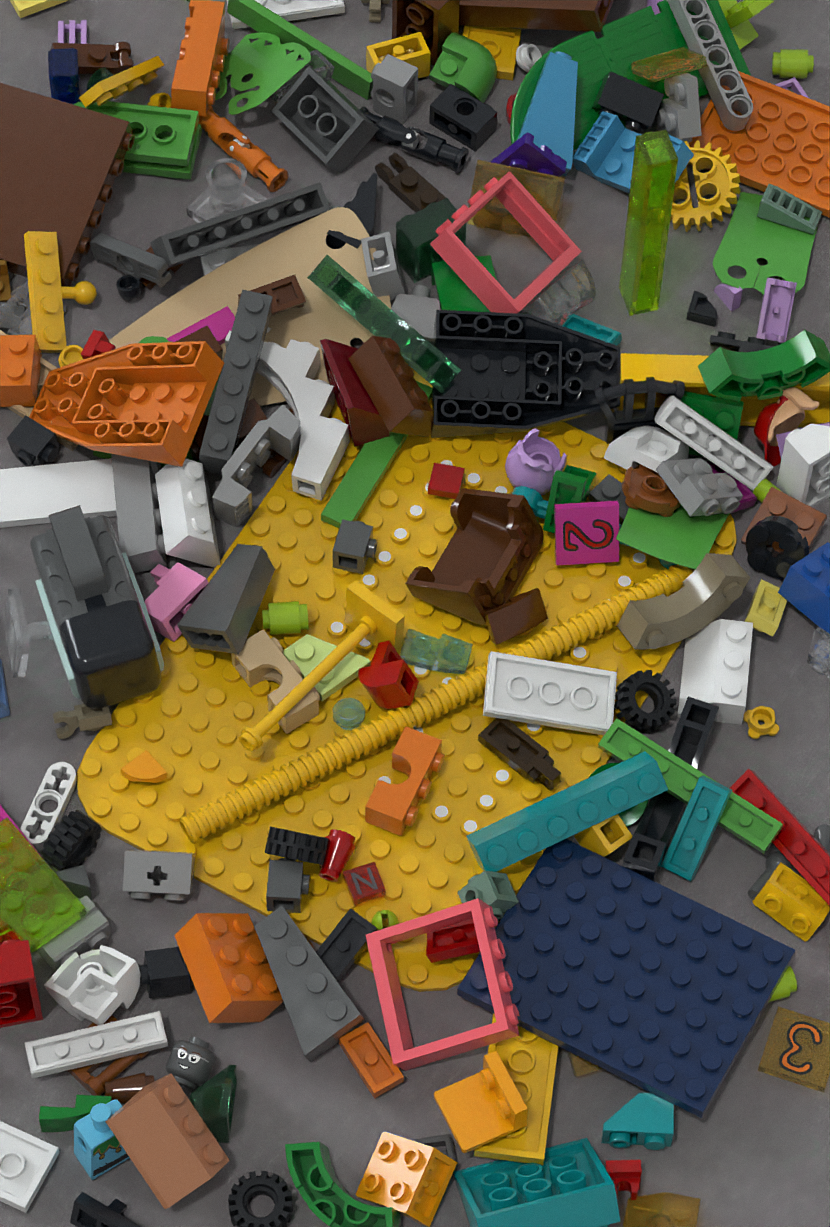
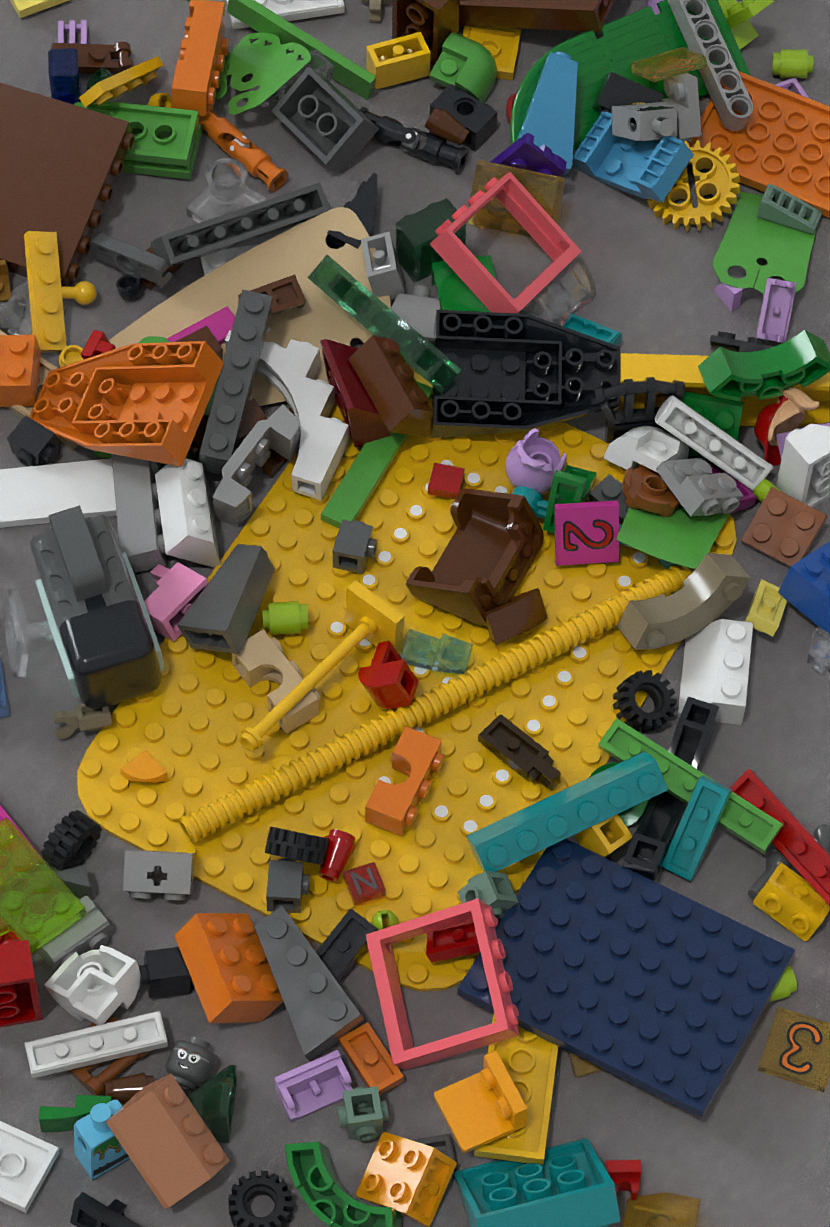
(47, 792): white beam -> none
(311, 651): yellowish green wing -> none
(313, 1086): none -> lavender hinge
(348, 713): clear light blue plate -> none
(363, 1113): none -> sand green brick
(394, 88): light grey brick -> none
(408, 184): dark brown hinge -> none
(446, 126): none -> reddish brown cone
(527, 56): white plate -> none
(549, 693): white plate -> none
(642, 1121): teal slope -> none
(648, 221): clear neon green brick -> none
(652, 118): none -> light grey torso
(701, 310): black tile -> none
(760, 549): black plate -> none
(762, 714): yellow plate -> none

